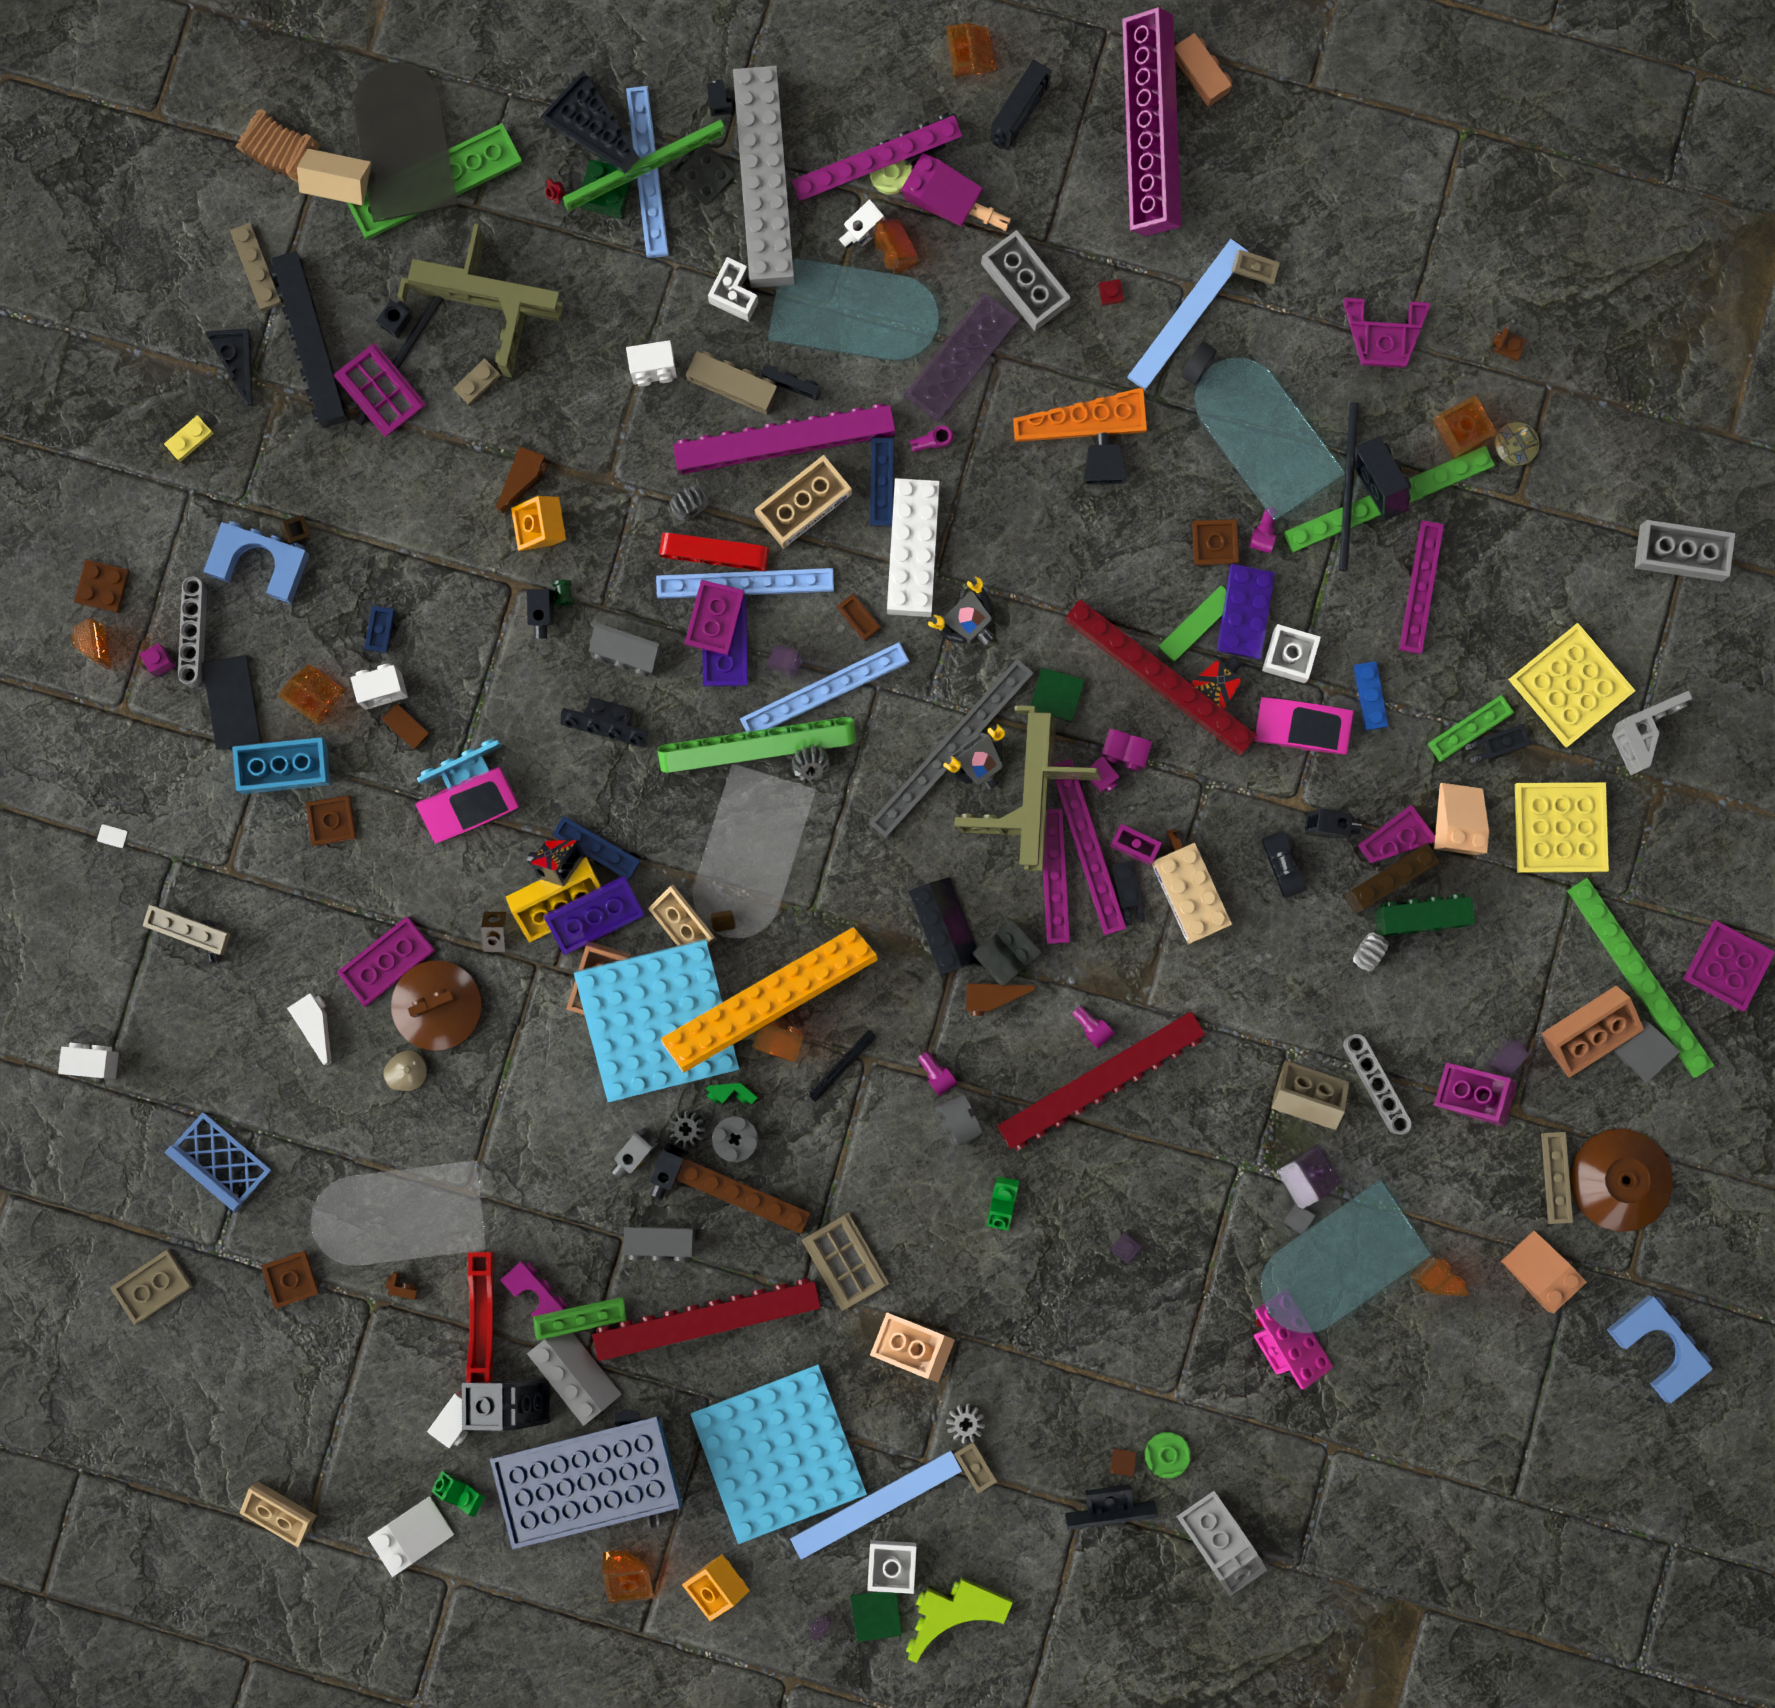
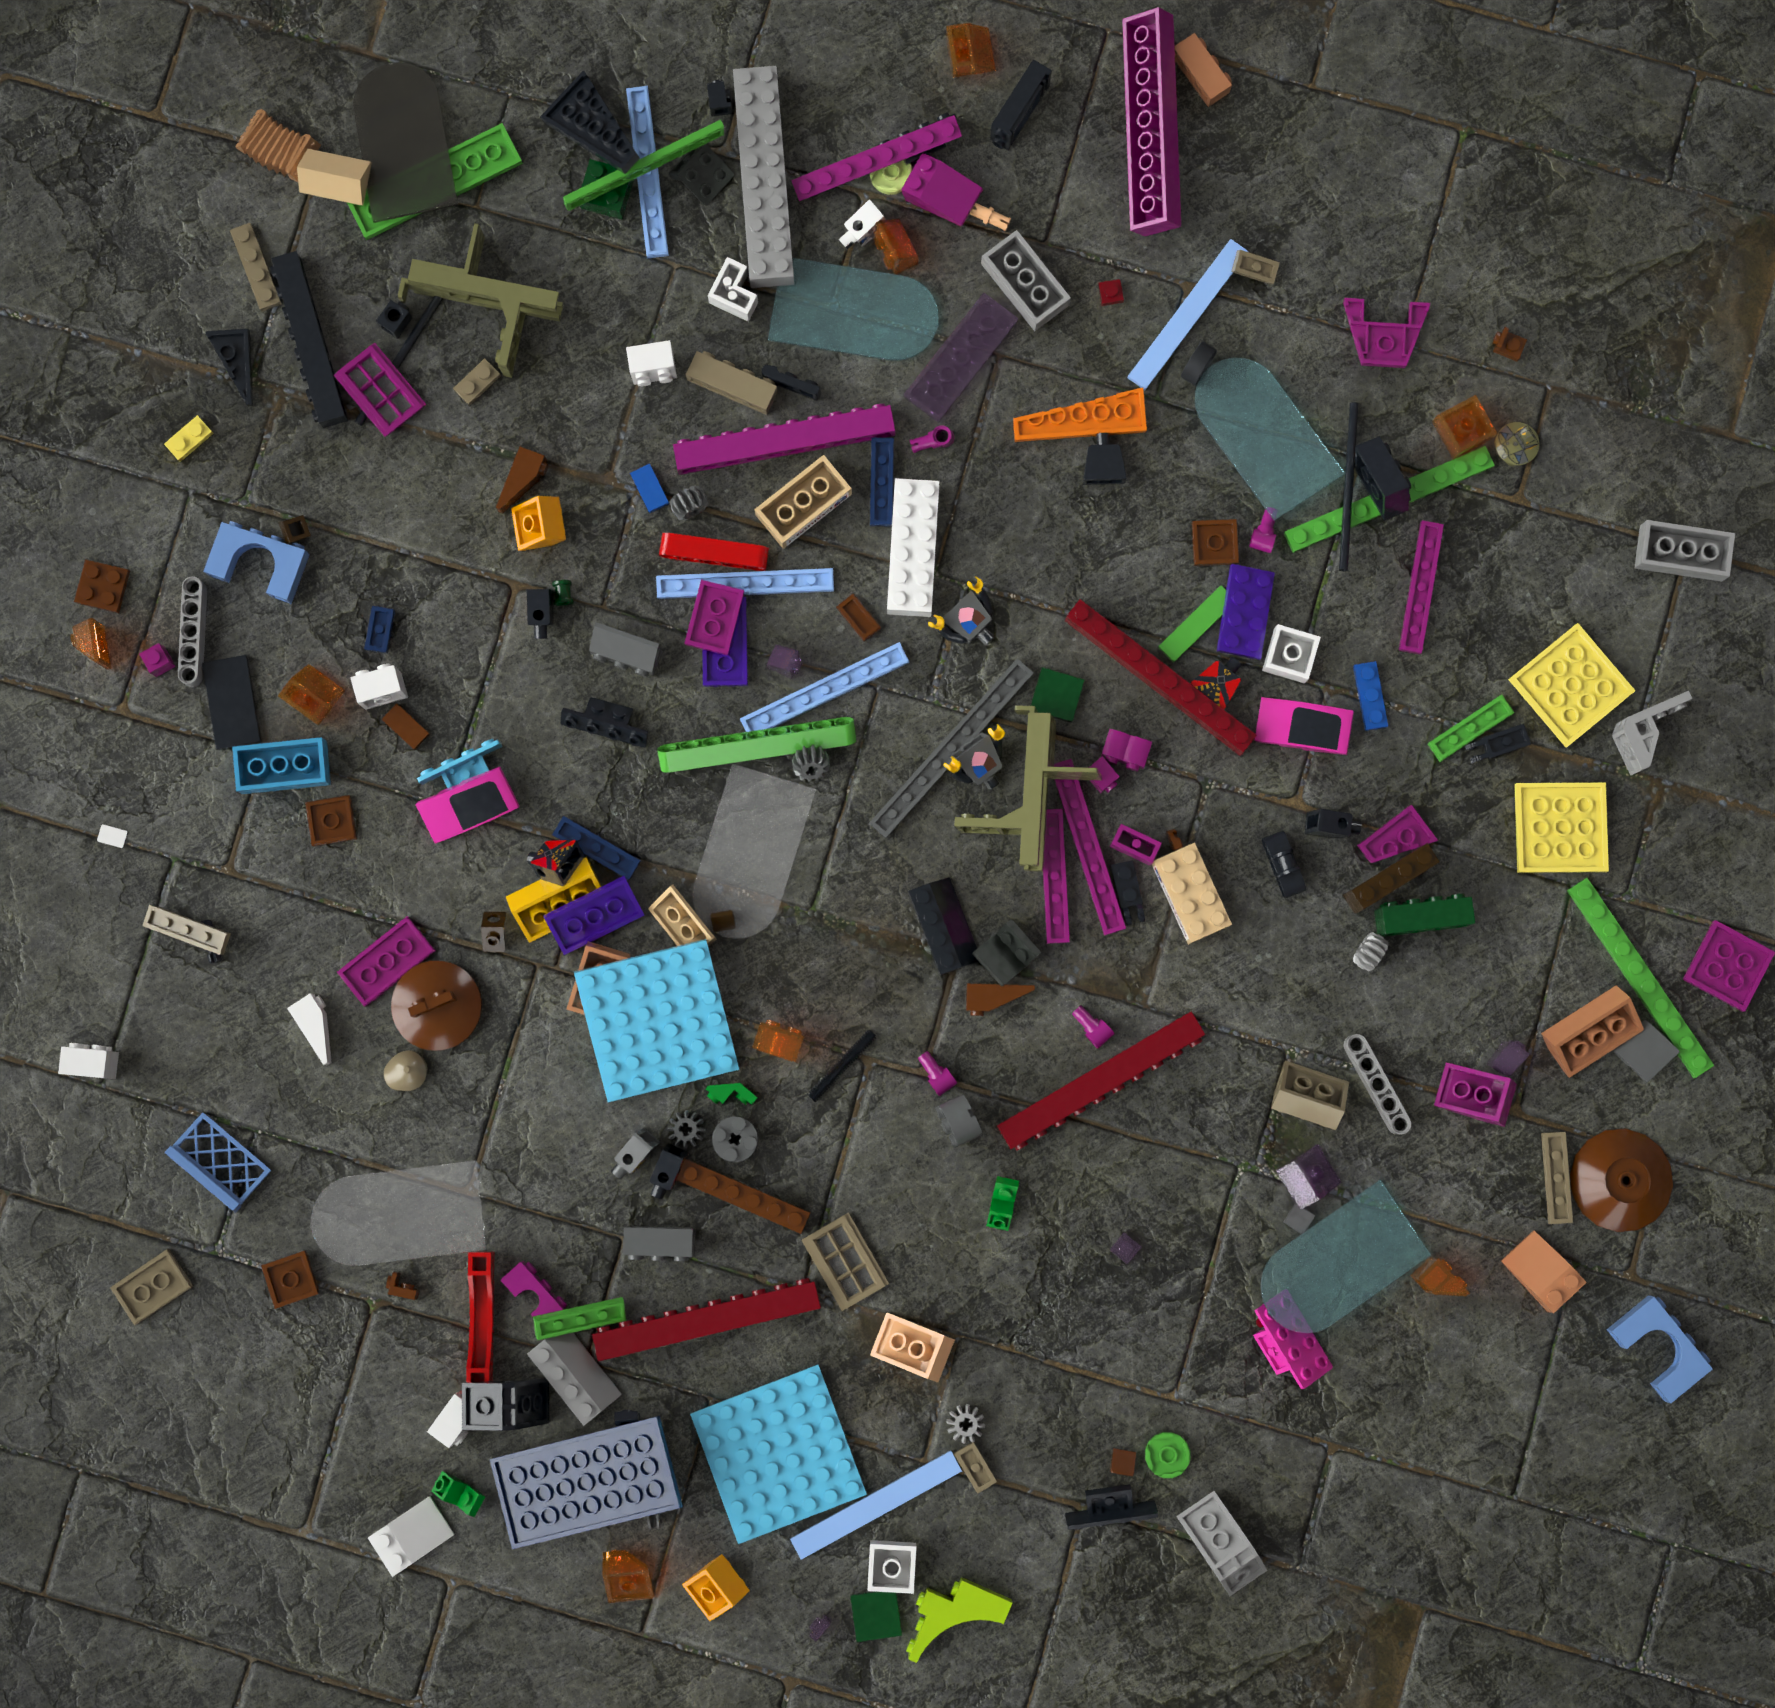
(277, 1513): tan slope -> none
(554, 191): dark red plate -> none
(649, 488): none -> blue tile
(768, 999): light orange plate -> none
(1461, 820): light nougat slope -> none

